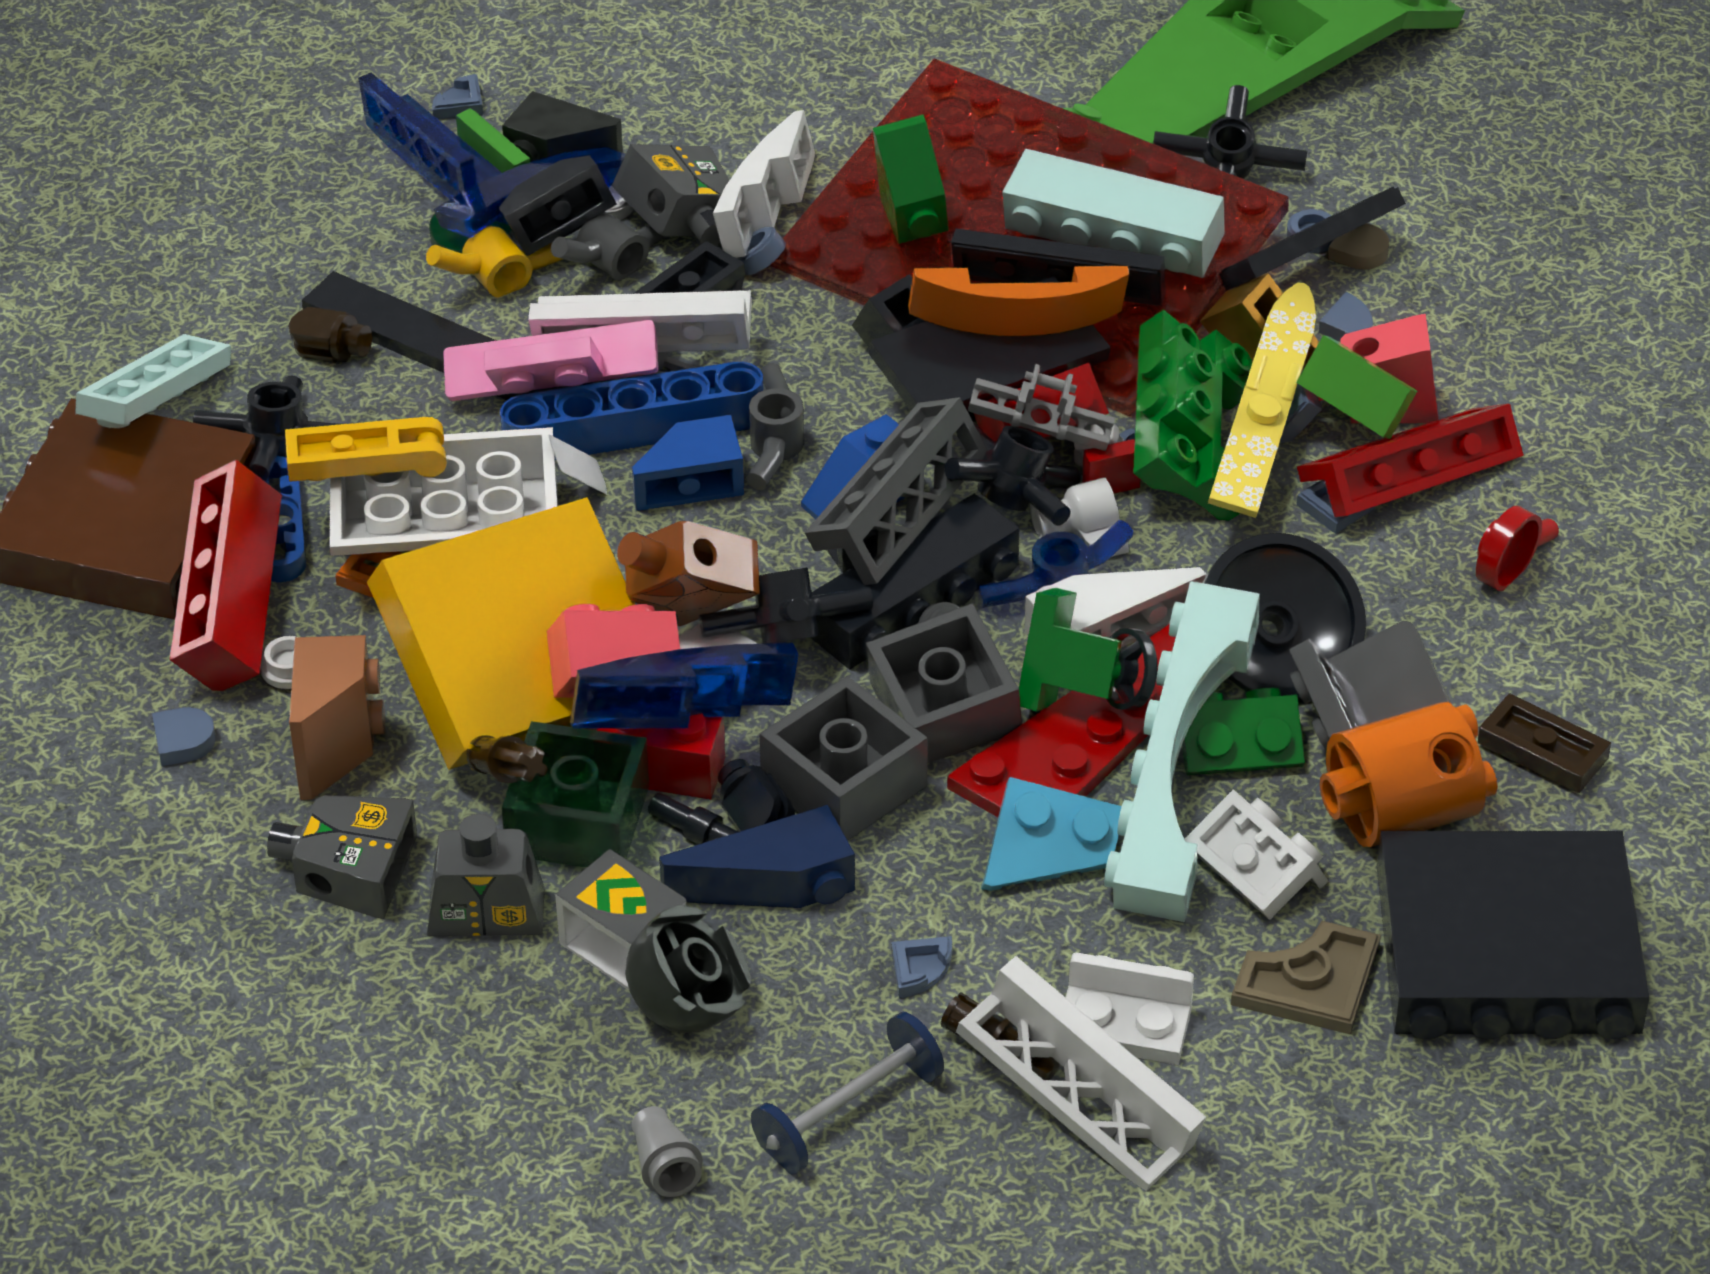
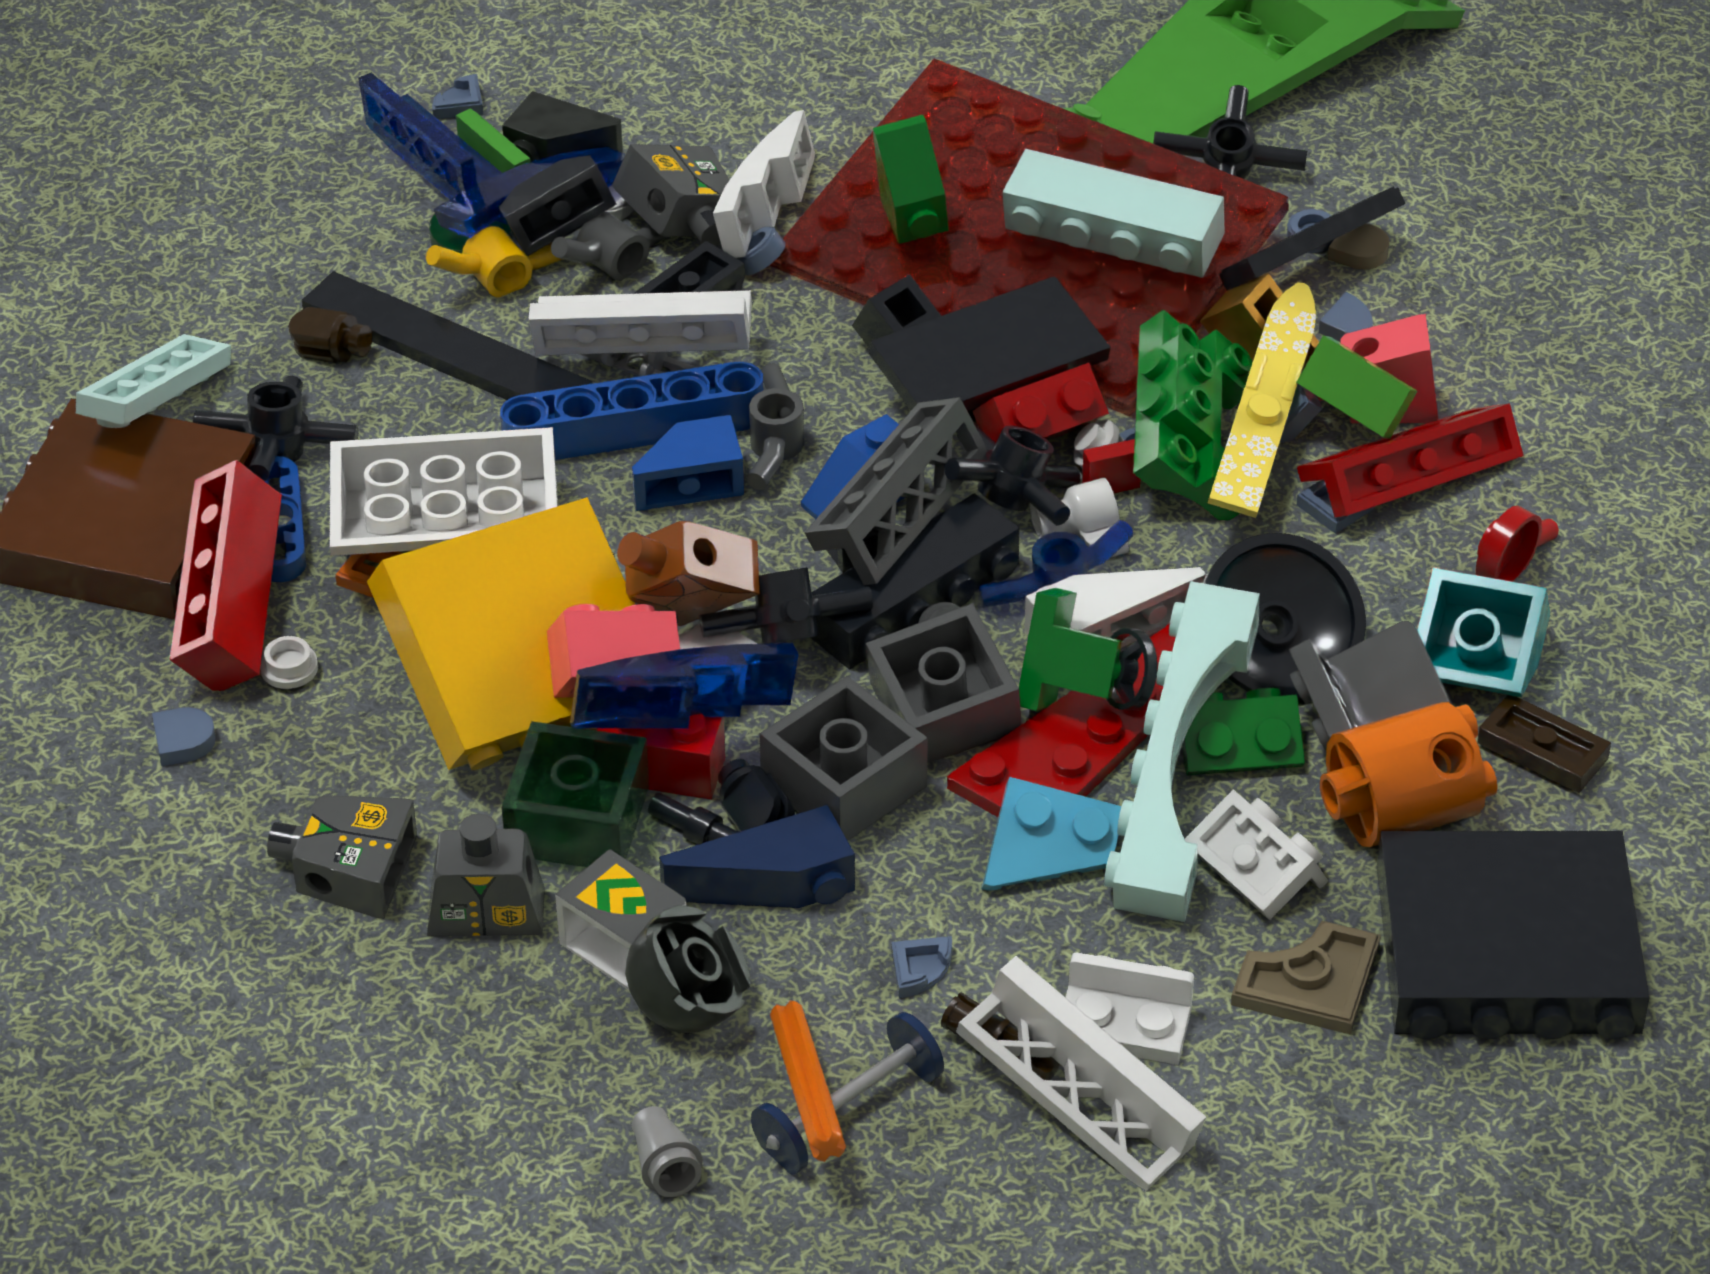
(332, 709): nougat slope -> none
(366, 449): yellow plate -> none
(506, 759): dark brown axle -> none
(551, 360): bright pink bracket -> none
(578, 464): white sticker -> none
(807, 1081): none -> orange axle
(1017, 308): orange slope -> none
(1025, 401): light grey piece -> none
(1028, 260): black tile -> none
(1484, 630): none -> teal slope

